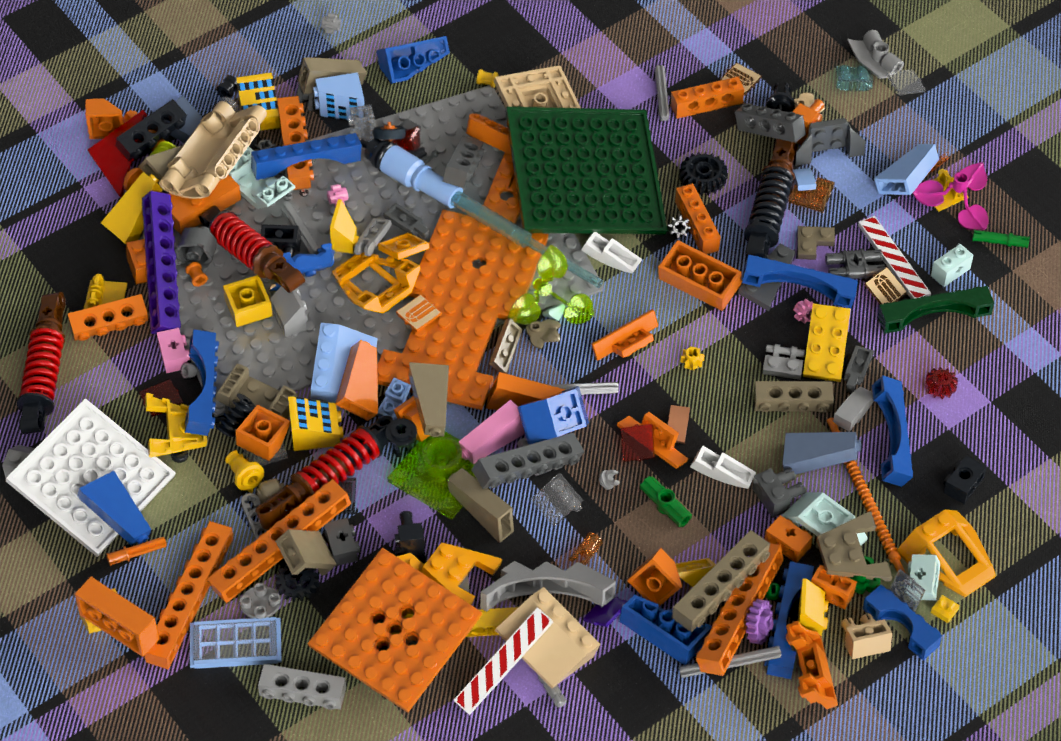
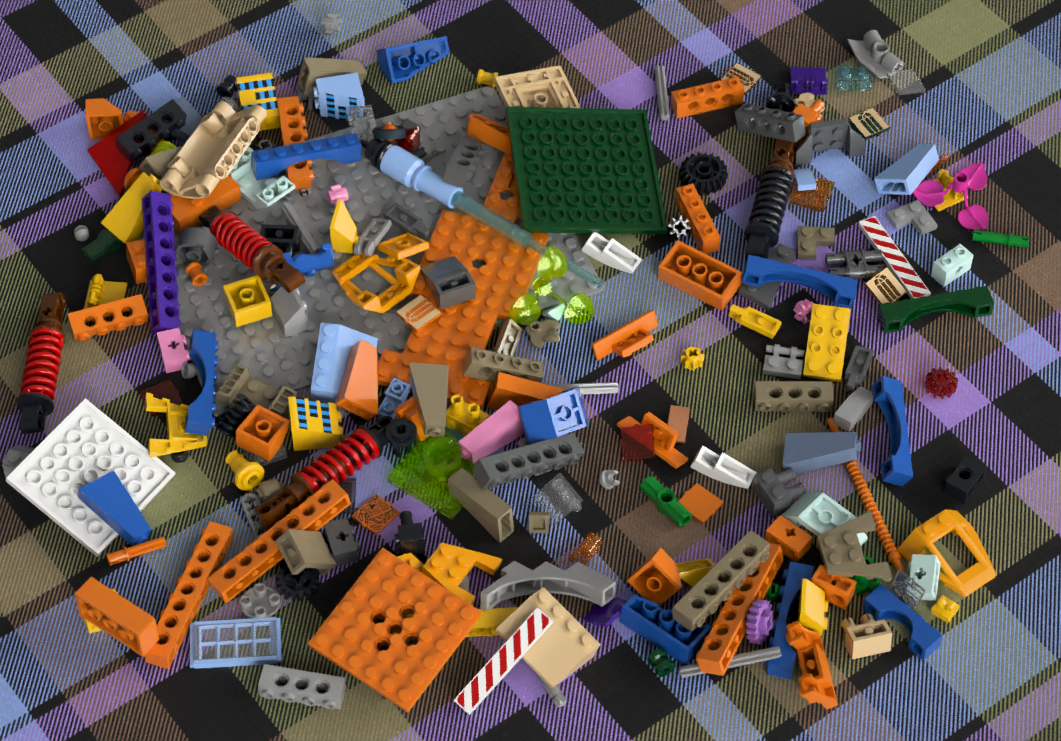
(81, 233): none -> light grey hinge
(105, 242): none -> clear green piece
(375, 514): none -> orange piece
(449, 282): none -> dark grey slope
(464, 416): none -> yellow brick
(487, 364): none -> dark tan brick
(539, 522): none -> dark tan tile
(661, 662): none -> dark green wheel
(700, 503): none -> orange piece
(755, 320): none -> yellow hinge
(808, 80): none -> dark purple hinge
(869, 123): none -> piece
(912, 213): none -> light grey plate

